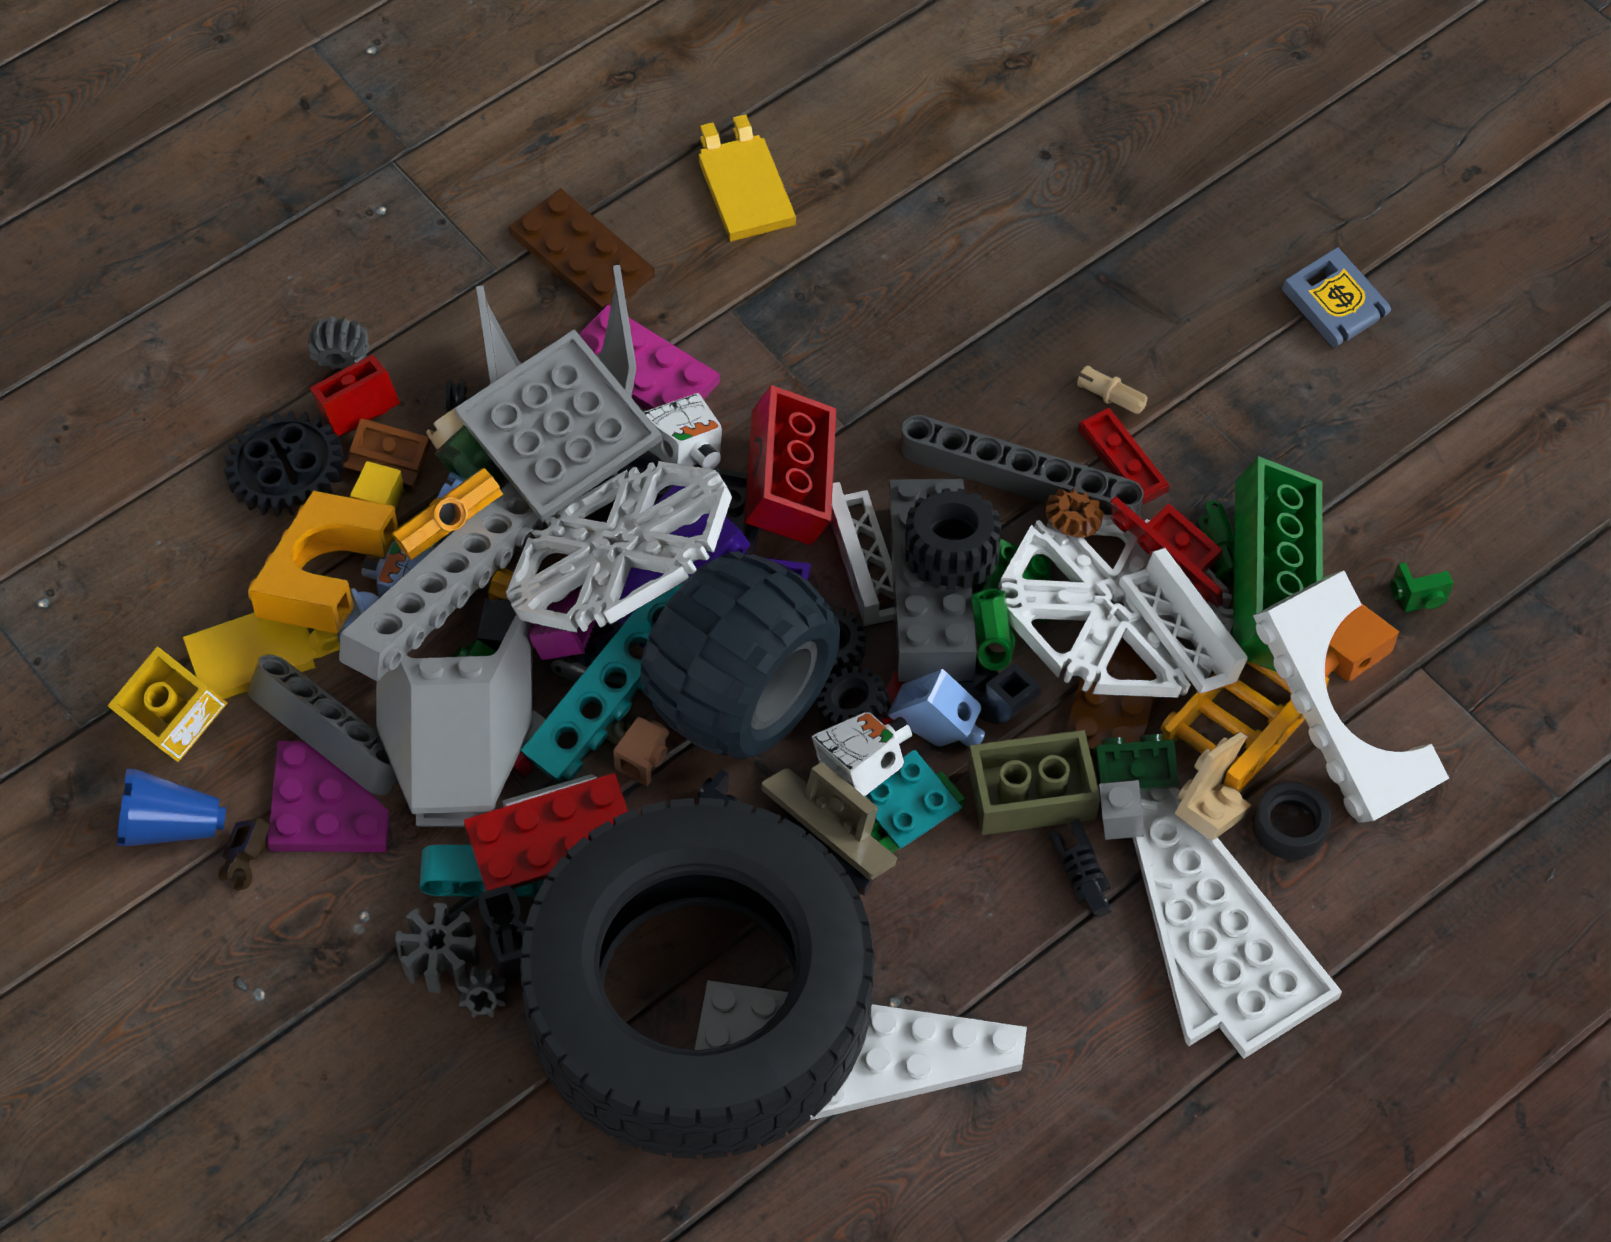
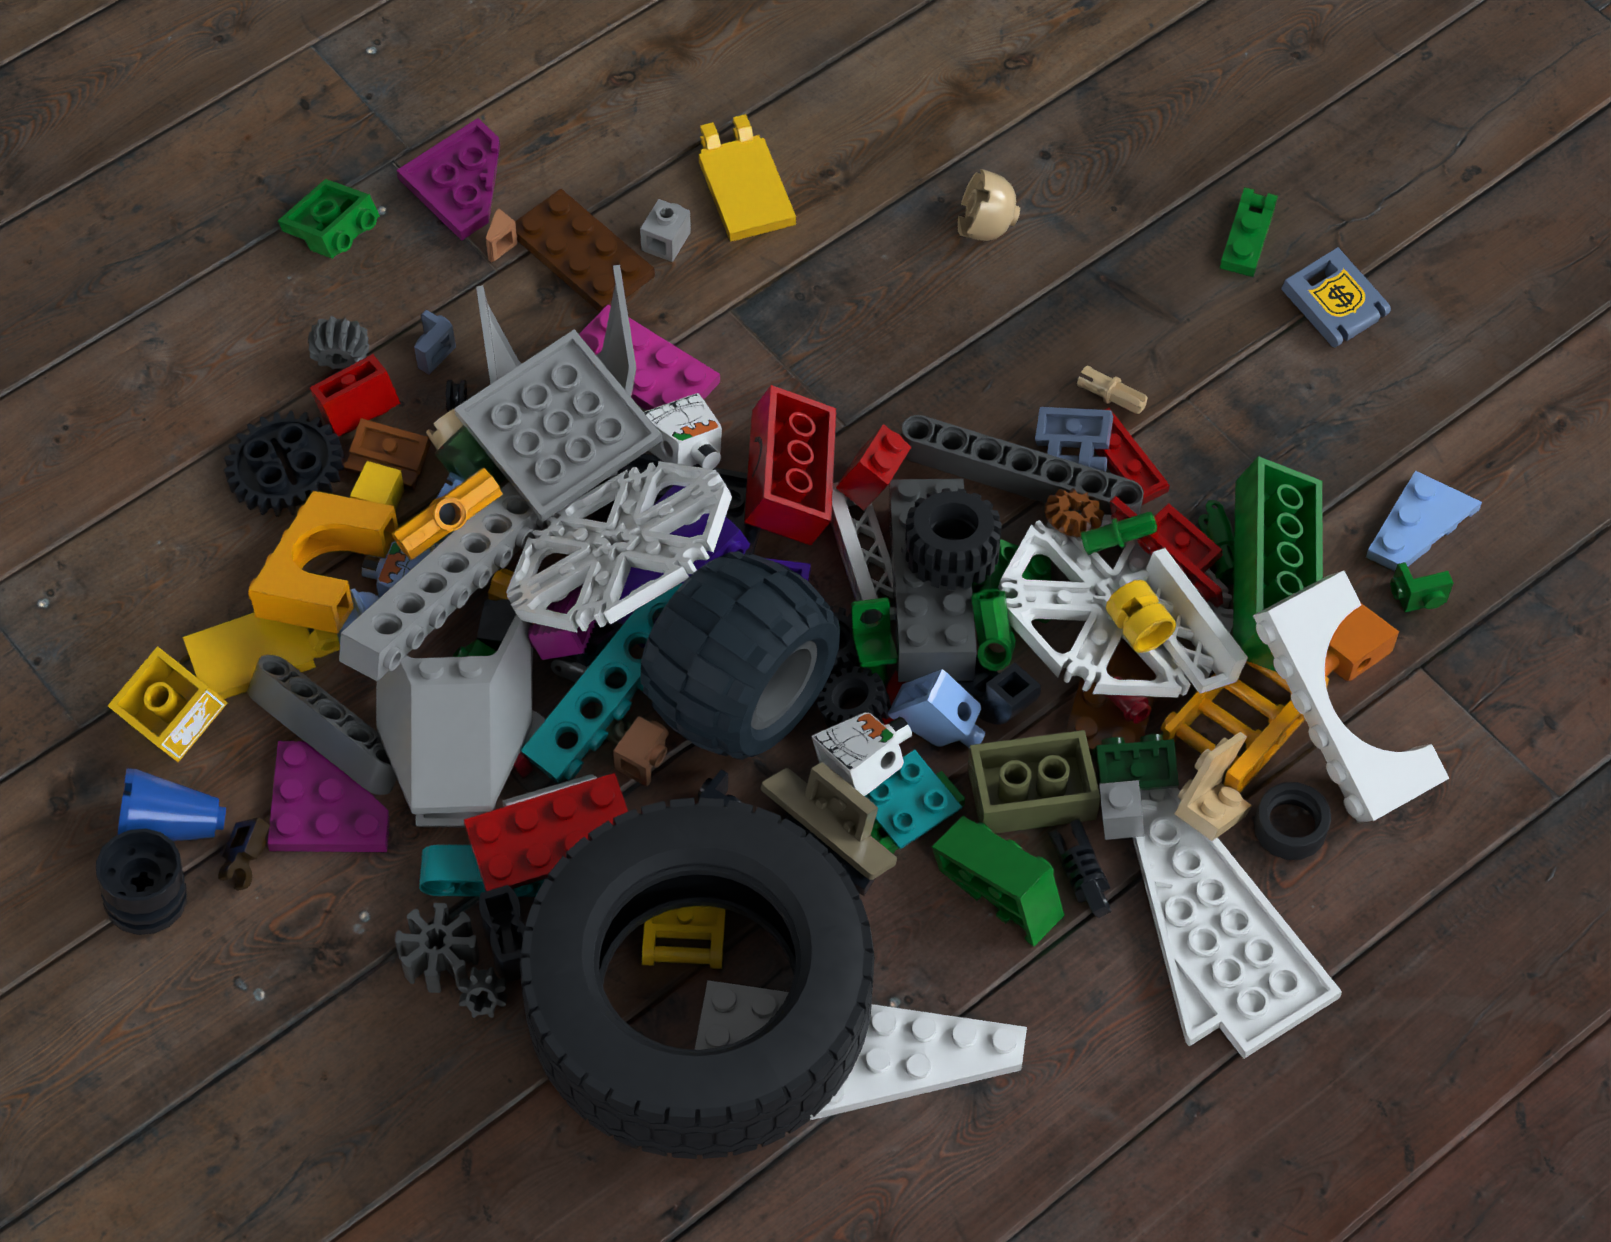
(141, 881): none -> black wheel
(330, 218): none -> green plate
(435, 343): none -> sand blue bracket
(457, 178): none -> magenta plate
(500, 236): none -> nougat slope
(665, 230): none -> light grey brick
(685, 923): none -> yellow plate
(873, 467): none -> red brick
(874, 641): none -> green bracket
(989, 207): none -> tan cylinder
(1003, 875): none -> green wedge
(1076, 429): none -> sand blue plate
(1118, 532): none -> green axle
(1134, 707): none -> dark red pin
(1140, 616): none -> yellow wheel
(1248, 233): none -> green plate
(1418, 520): none -> light blue wing

